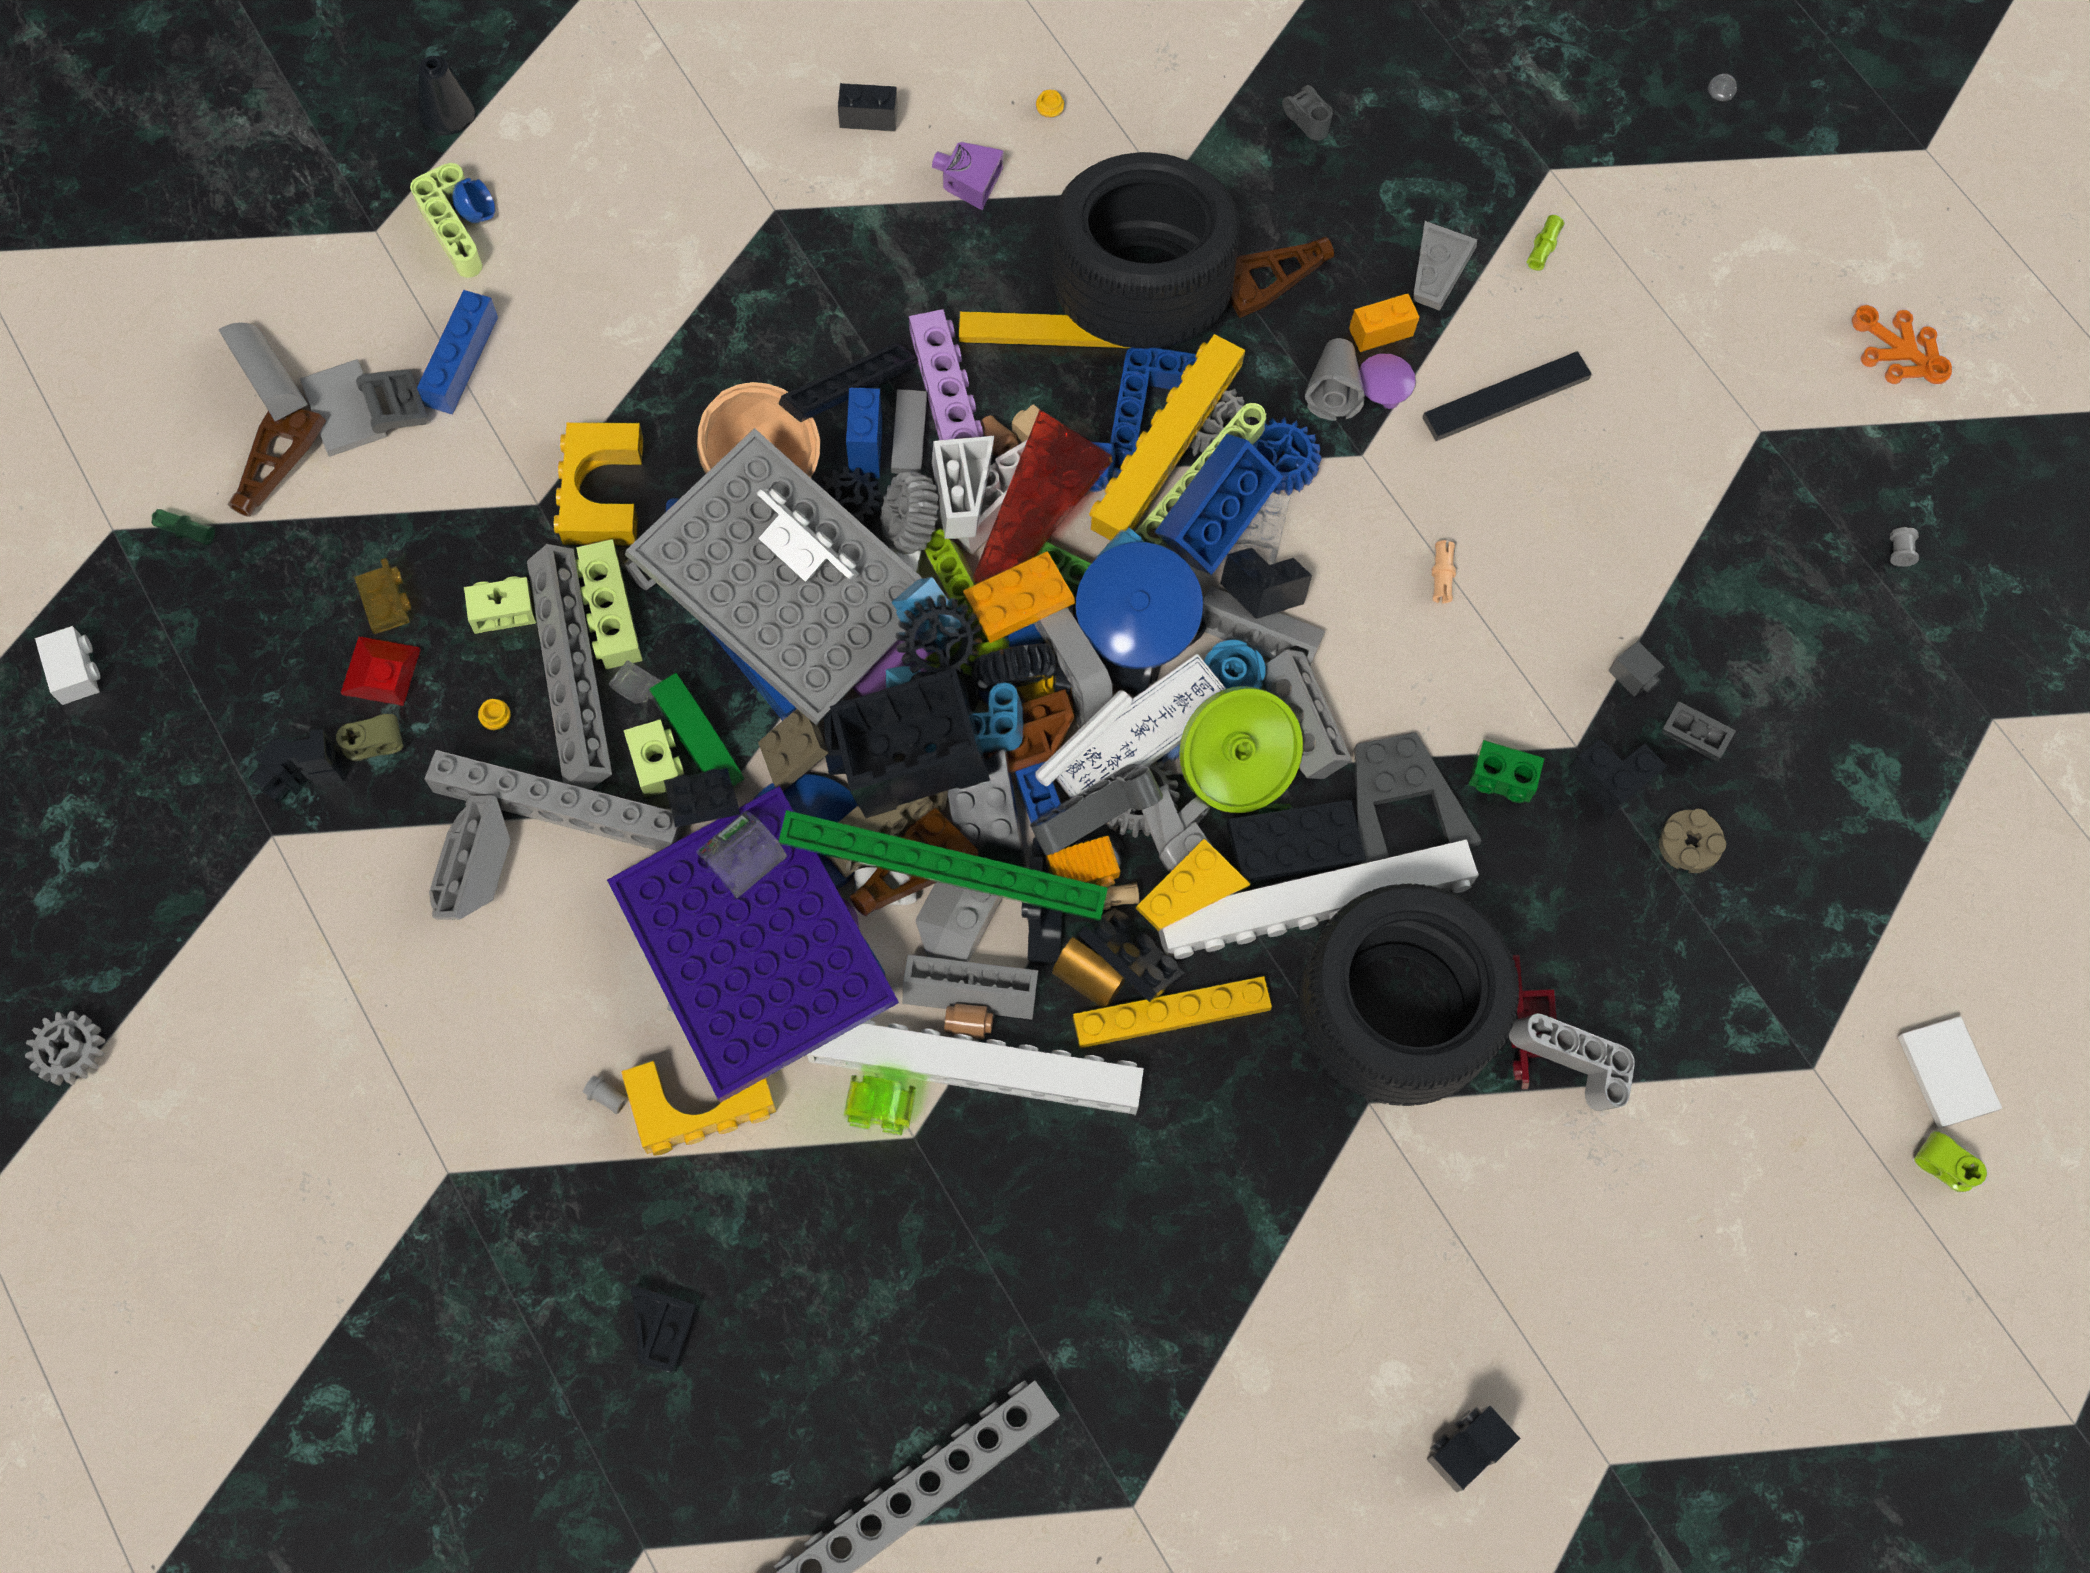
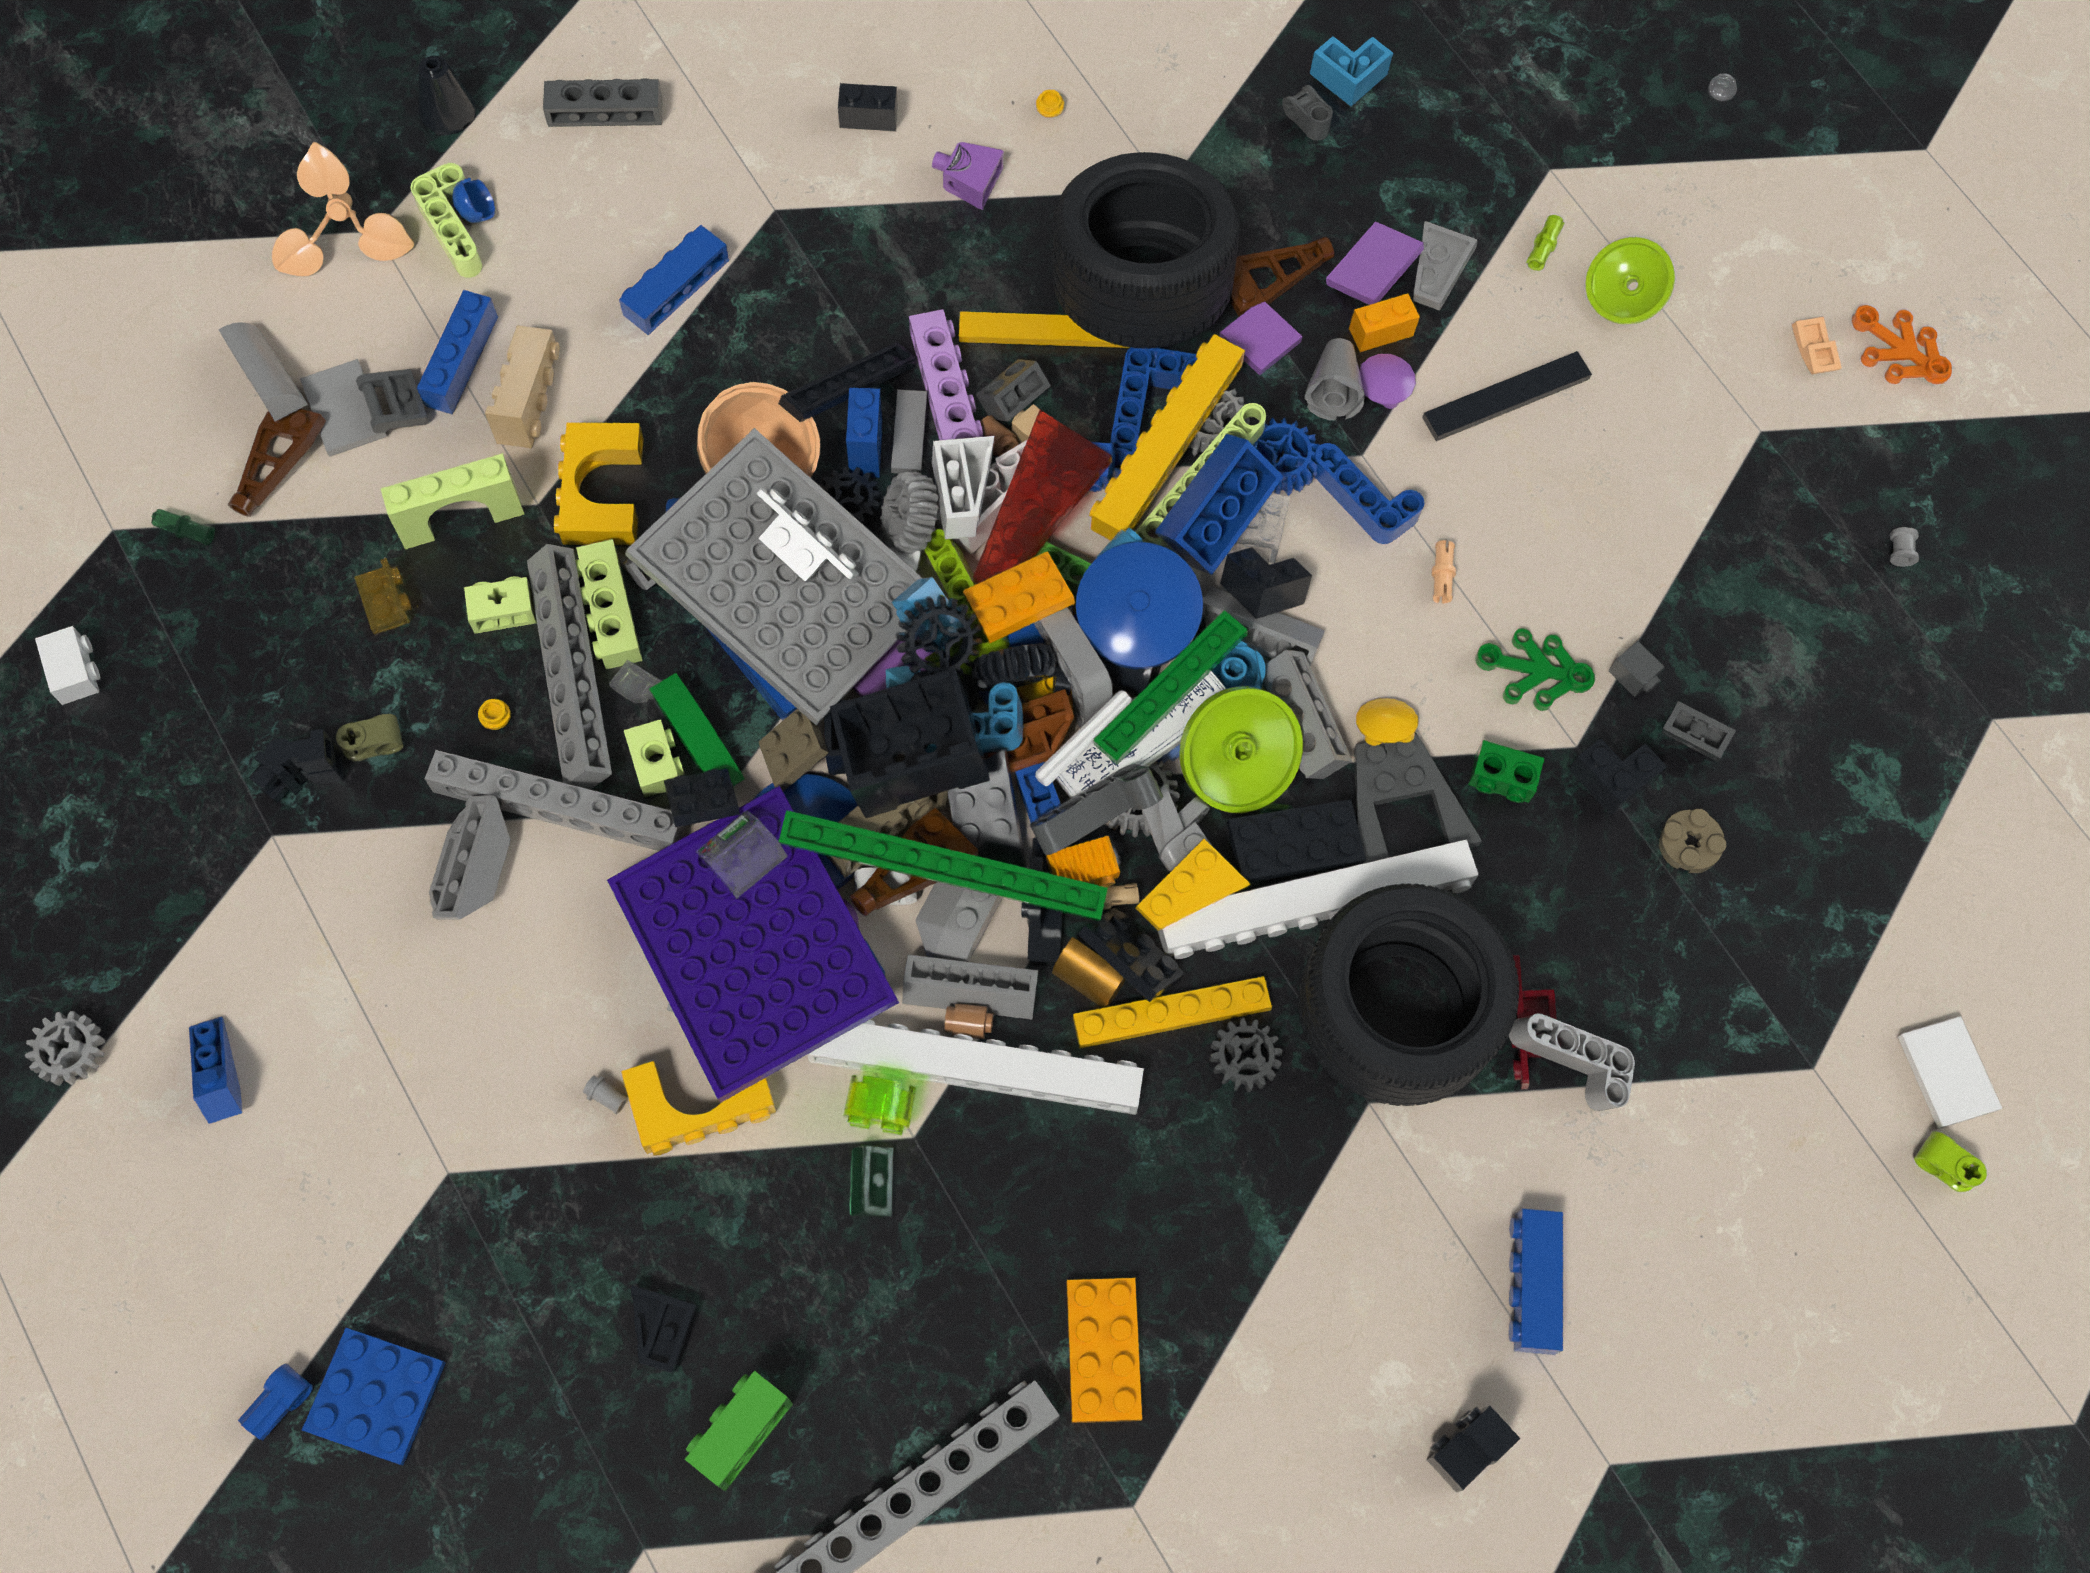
(214, 1071): none -> blue slope
(283, 1393): none -> blue piece
(324, 174): none -> light nougat plant
(374, 1396): none -> blue plate
(380, 671): red slope -> none
(415, 500): none -> yellowish green arch
(523, 387): none -> tan wedge
(602, 102): none -> dark grey brick
(673, 279): none -> blue brick
(738, 1430): none -> bright green brick
(871, 1181): none -> clear green slope
(1013, 390): none -> dark grey brick
(1103, 1350): none -> light orange plate
(1170, 687): none -> green plate
(1254, 1064): none -> dark grey gear
(1262, 336): none -> medium lavender tile
(1337, 467): none -> blue beam
(1350, 72): none -> dark azure brick
(1374, 263): none -> medium lavender tile
(1387, 721): none -> yellow dish
(1537, 1282): none -> blue brick
(1539, 669): none -> green plant
(1619, 266): none -> lime dish
(1814, 345): none -> light nougat slope

